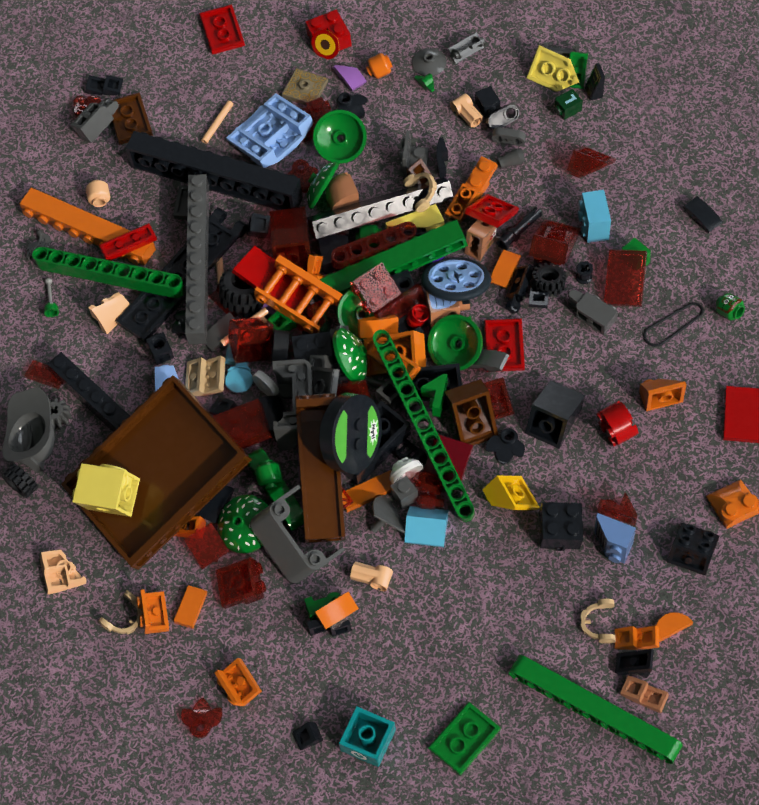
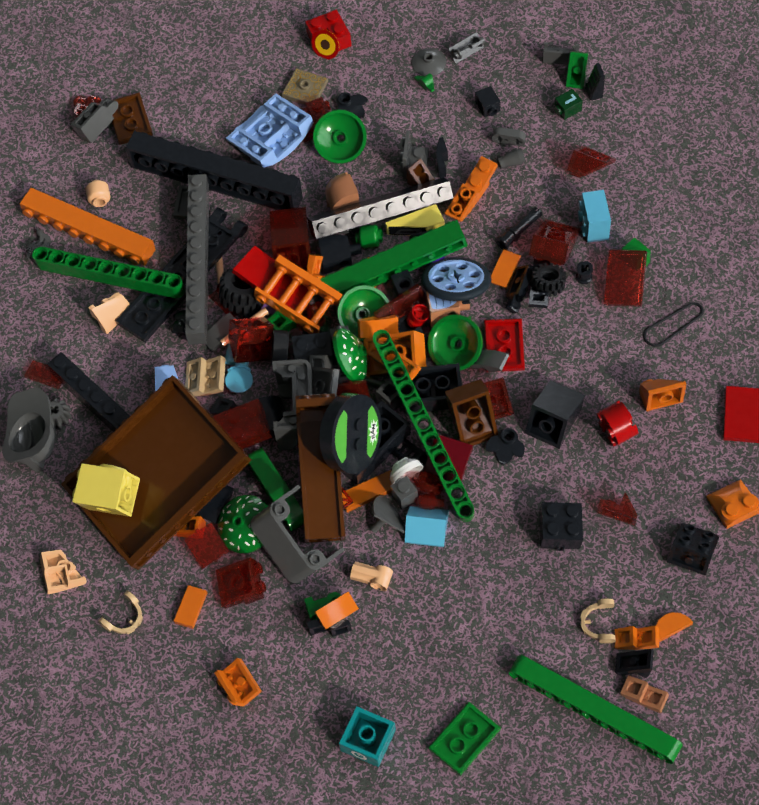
(19, 480): black tyre -> none
(51, 308): green hinge -> none
(102, 86): black slope -> none
(128, 242): red tile -> none
(154, 612): orange bracket -> none
(163, 354): black brick -> none
(203, 716): clear red plate -> none
(217, 122): light nougat piece -> none
(222, 29): red tile -> none
(258, 225): black brick -> none
(265, 383): white piece -> none
(268, 474): green head -> none
(304, 174): clear red plate -> none
(307, 735): black slope -> none
(319, 183): green dish -> none
(350, 75): medium lavender slope -> none
(367, 251): clear red beam -> none
(375, 288): clear red plate -> none
(379, 66): orange head -> none
(413, 179): tan piece -> none
(436, 392): green slope -> none
(464, 107): light nougat piece -> none
(481, 231): nougat torso -> none
(492, 210): red tile -> none
(499, 118): piece -> none
(510, 493): yellow slope -> none
(552, 70): light yellow tile -> none
(593, 311): dark grey hinge -> none
(614, 537): medium blue slope -> none
(703, 213): black slope -> none
(730, 306): green head -> none

